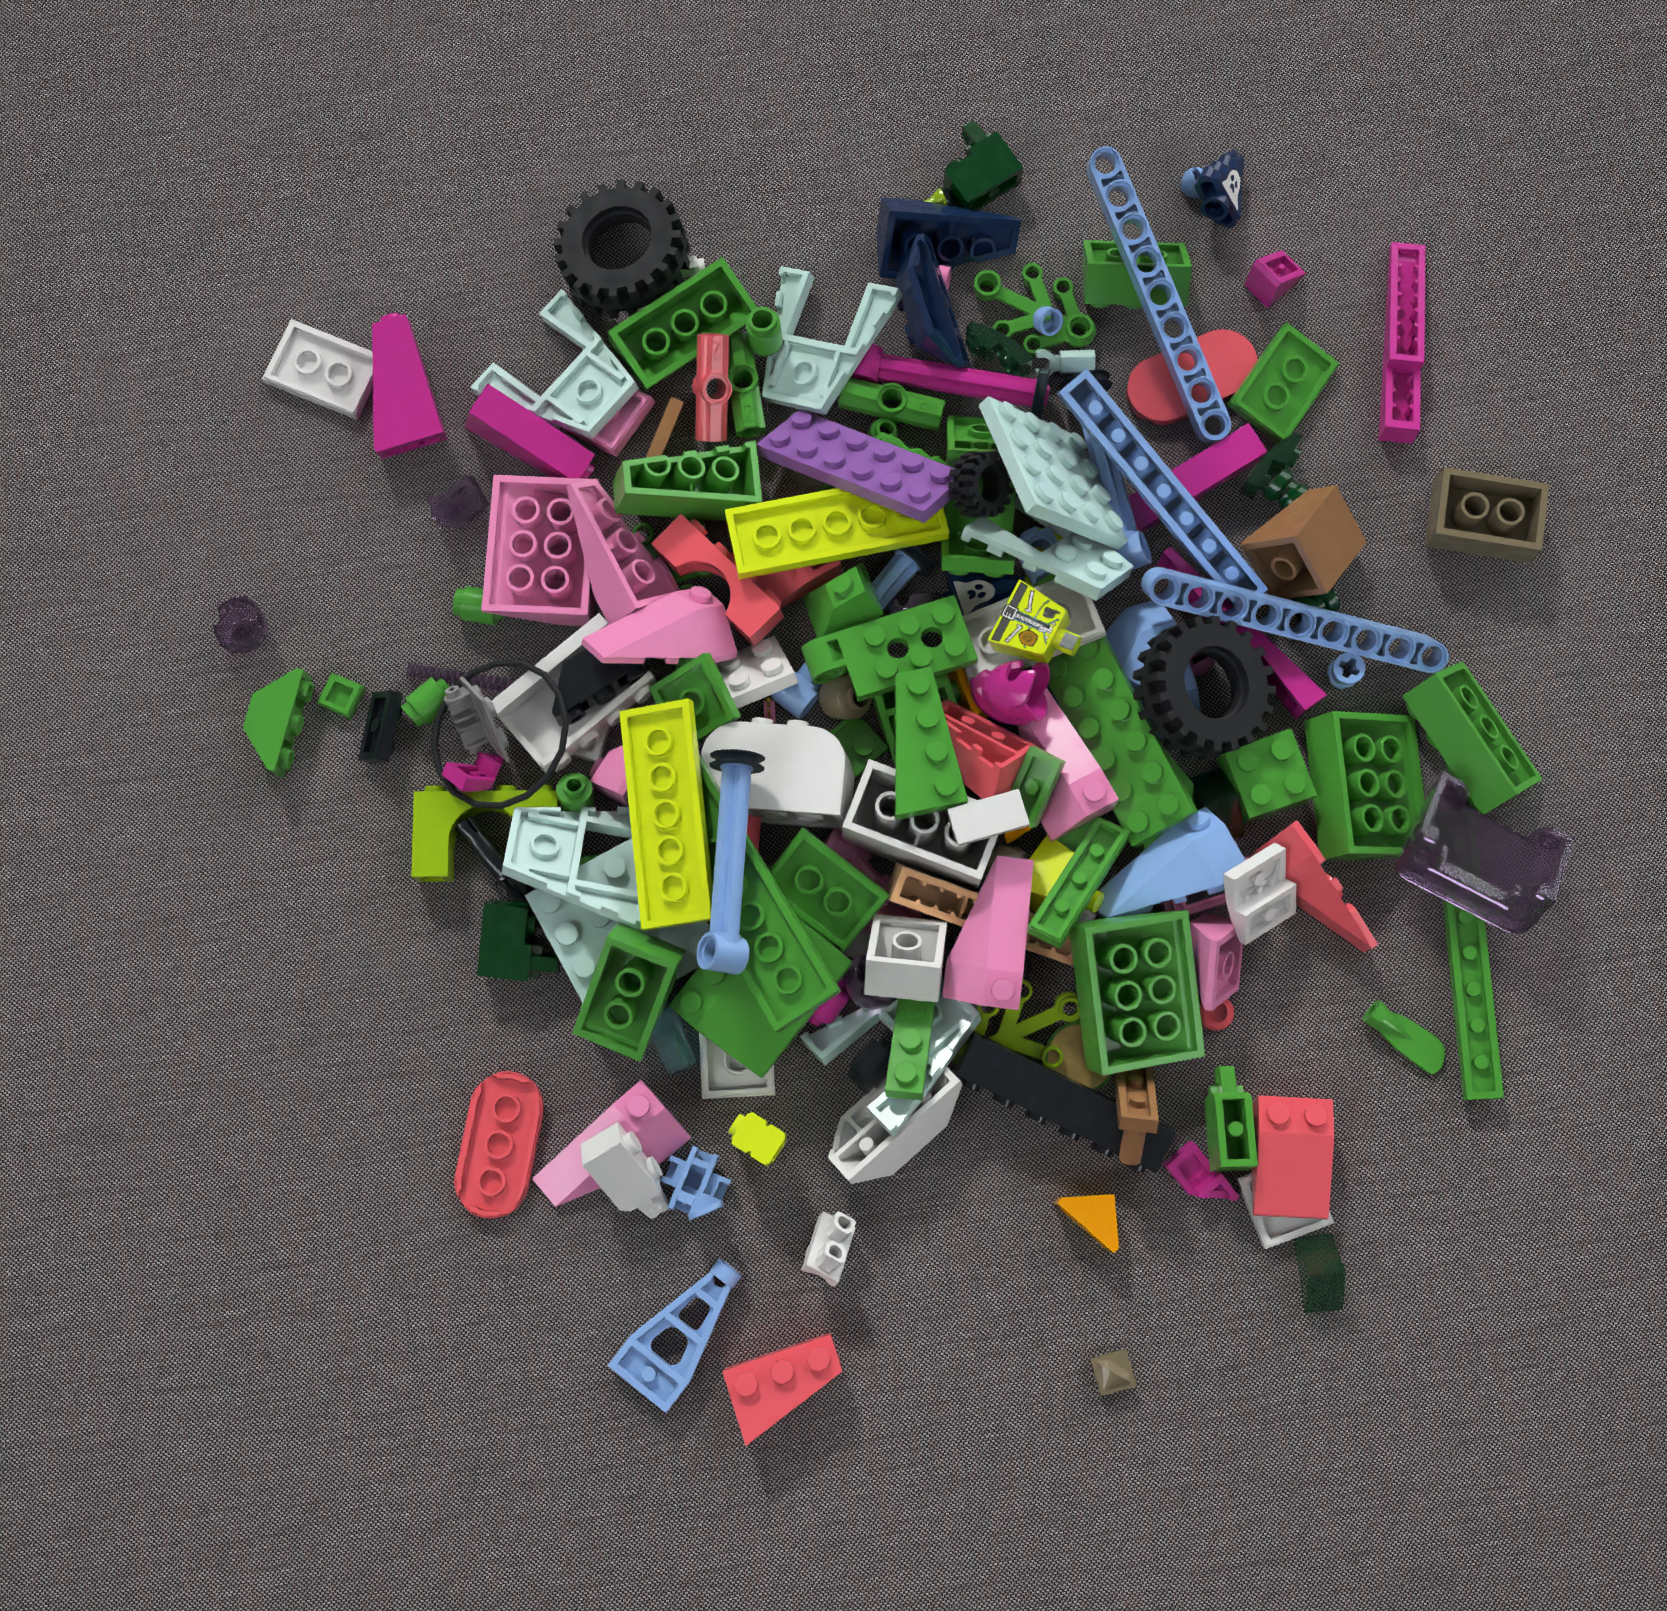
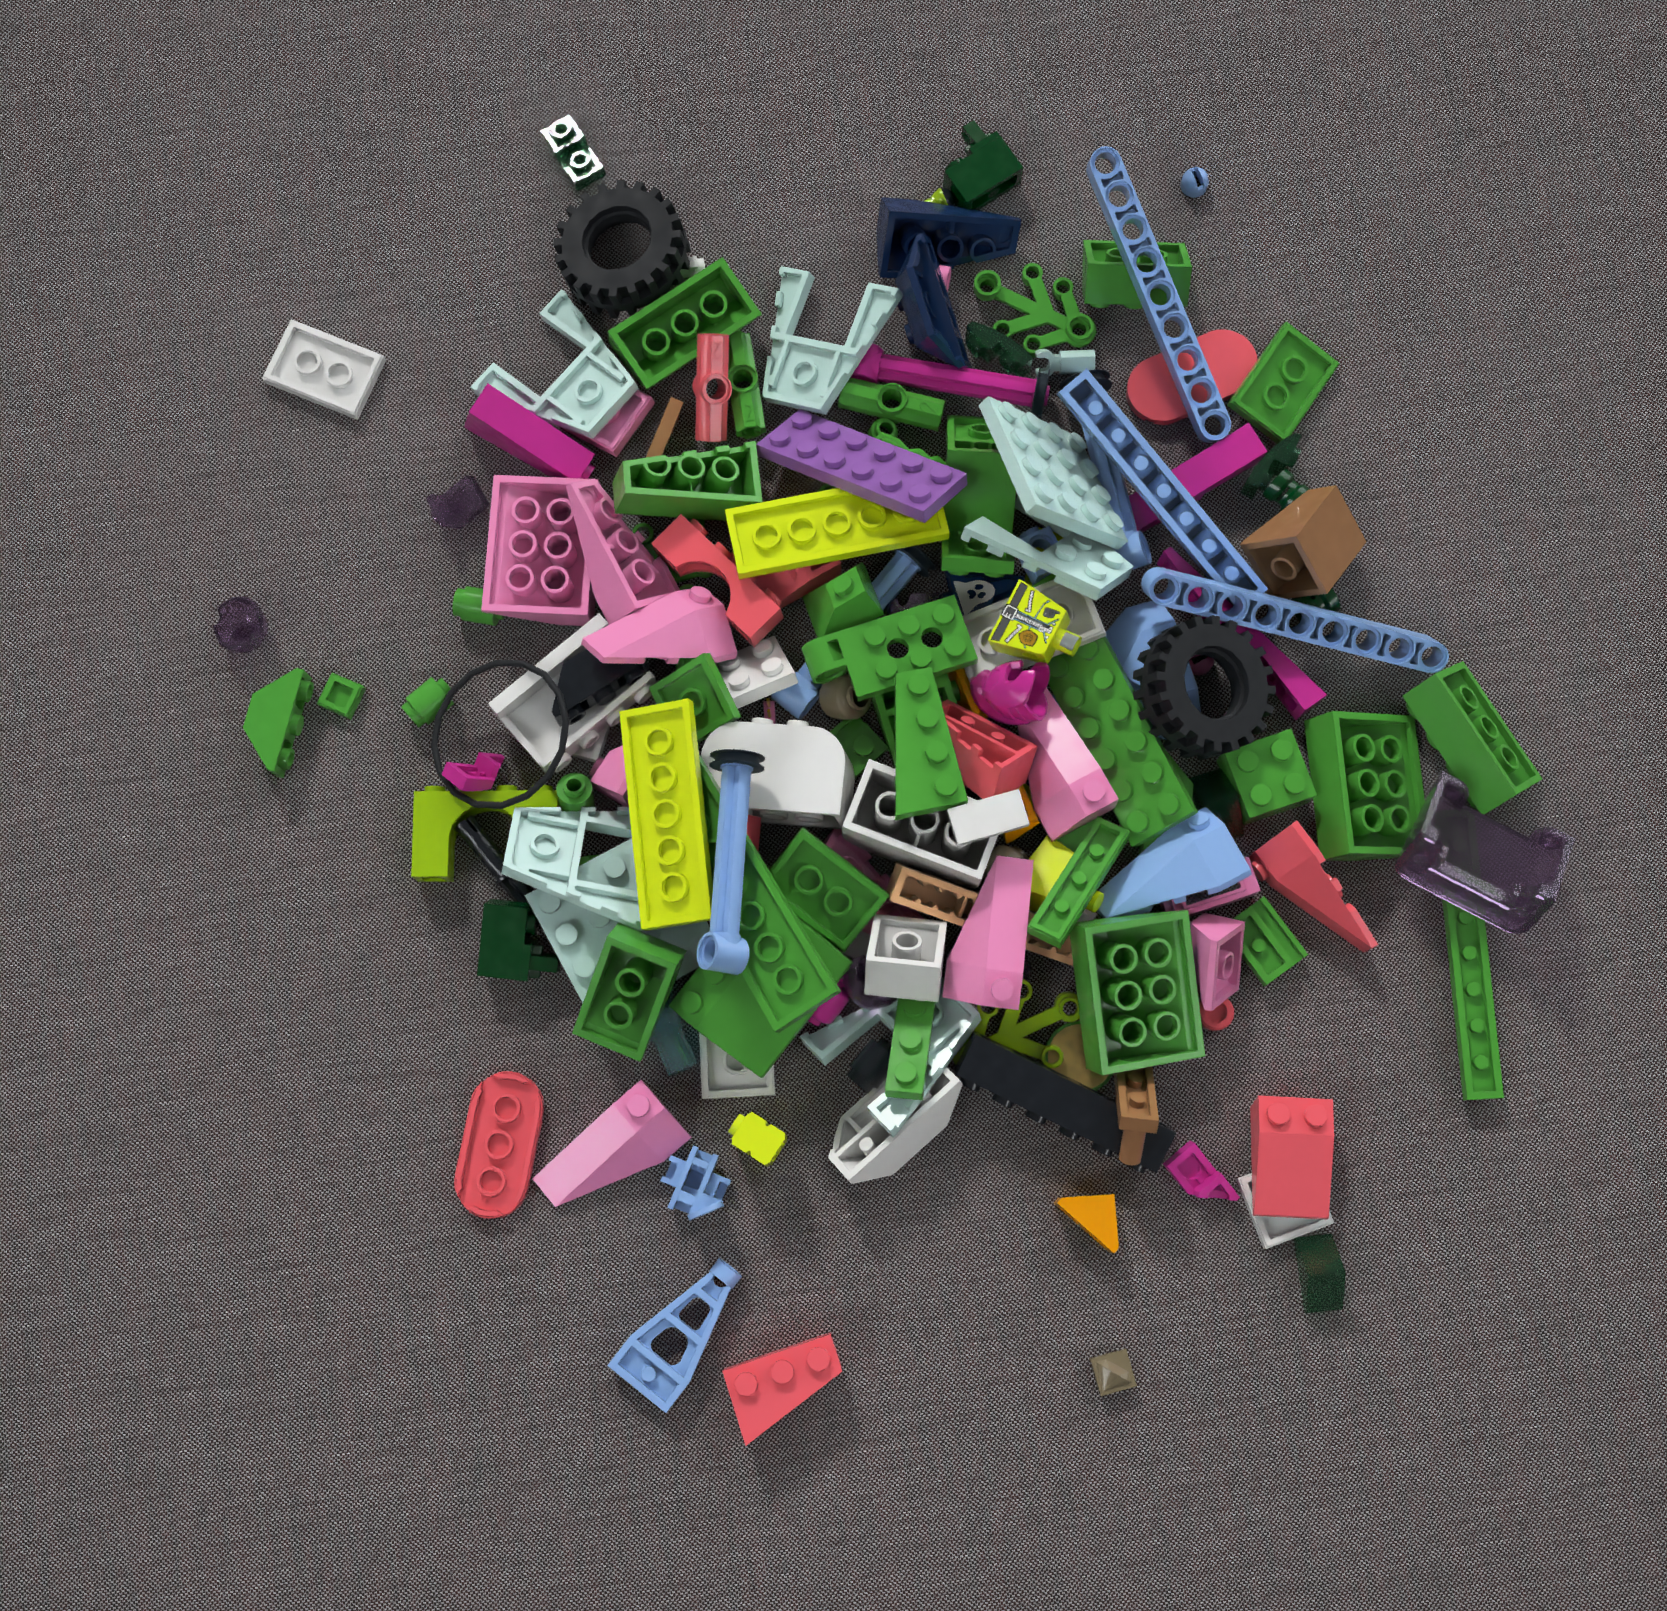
(380, 727): black plate -> none
(402, 395): dark pink slope -> none
(453, 676): clear purple bar -> none
(474, 719): light grey hinge -> none
(573, 153): none -> clear green slope
(624, 1171): white hinge -> none
(764, 331): bright green brick -> none
(829, 1246): white hips -> none
(967, 488): black tyre -> none
(1037, 781): bright green plate -> none
(1047, 326): light blue hinge -> none
(1221, 189): dark blue rock -> none
(1229, 1124): bright green hinge -> none
(1259, 893): white slope -> none
(1268, 942): none -> bright green plate
(1273, 277): dark pink slope -> none
(1356, 670): light blue bush -> none
(1403, 344): dark pink slope -> none
(1407, 1037): bright green piece -> none
(1487, 515): dark tan brick -> none

